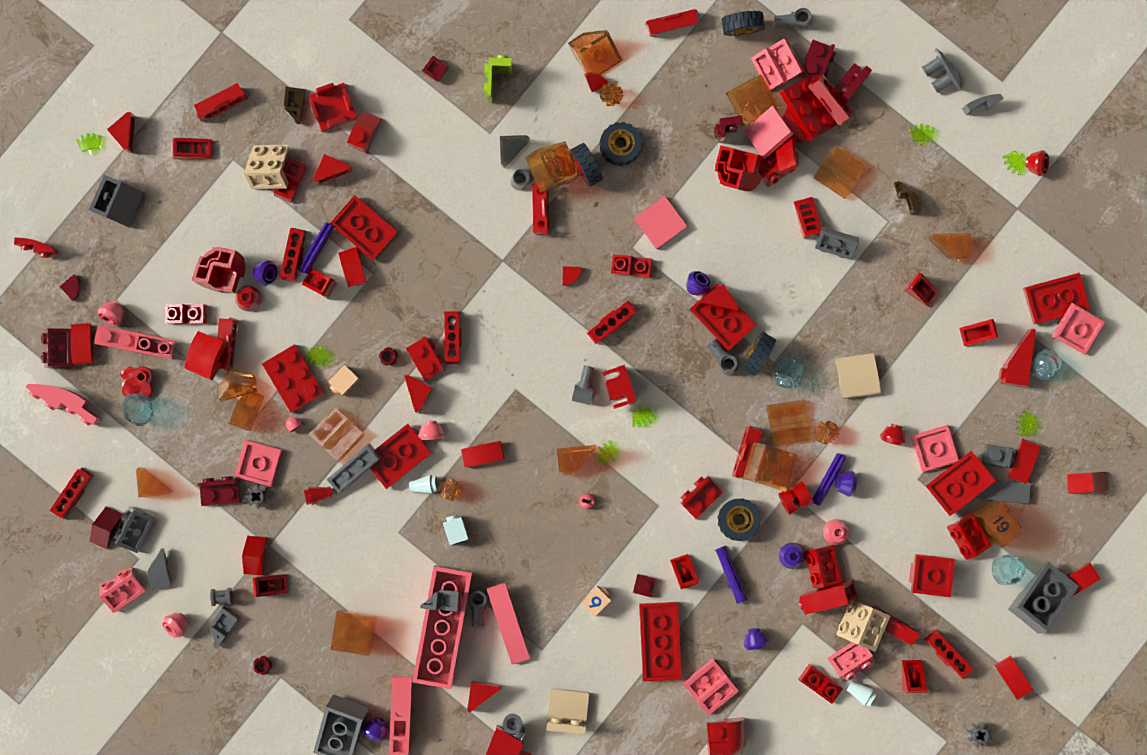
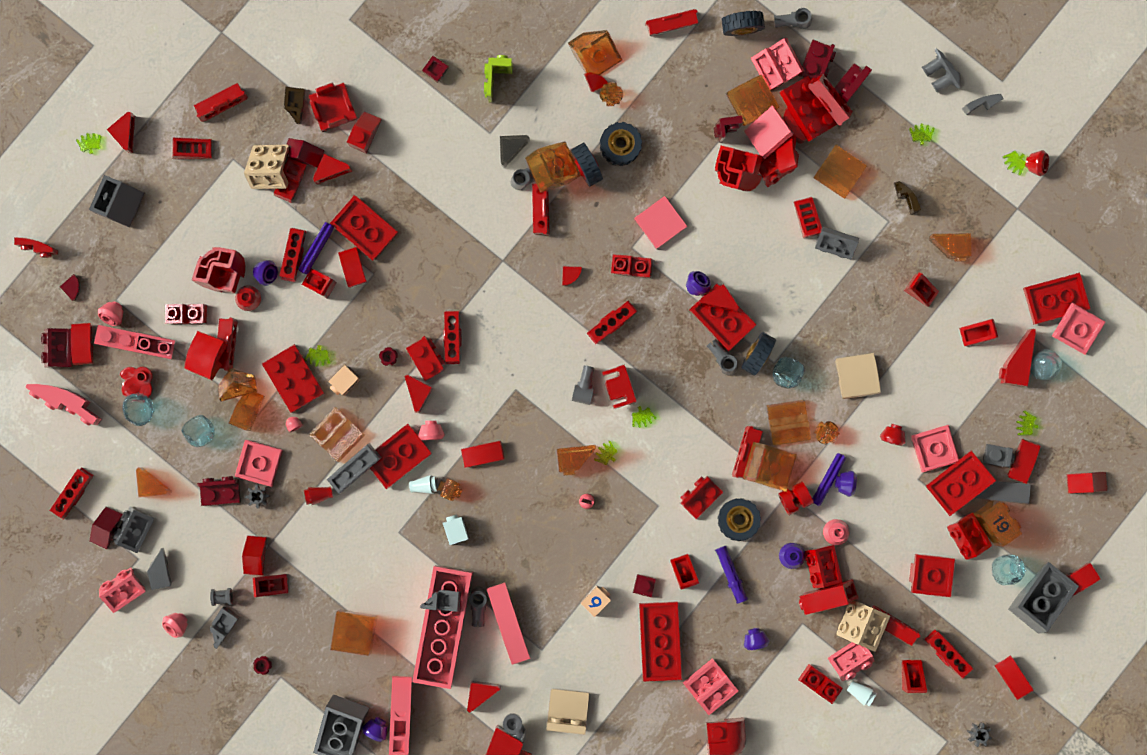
(198, 431): none -> clear light blue hair
(304, 152): none -> dark red slope

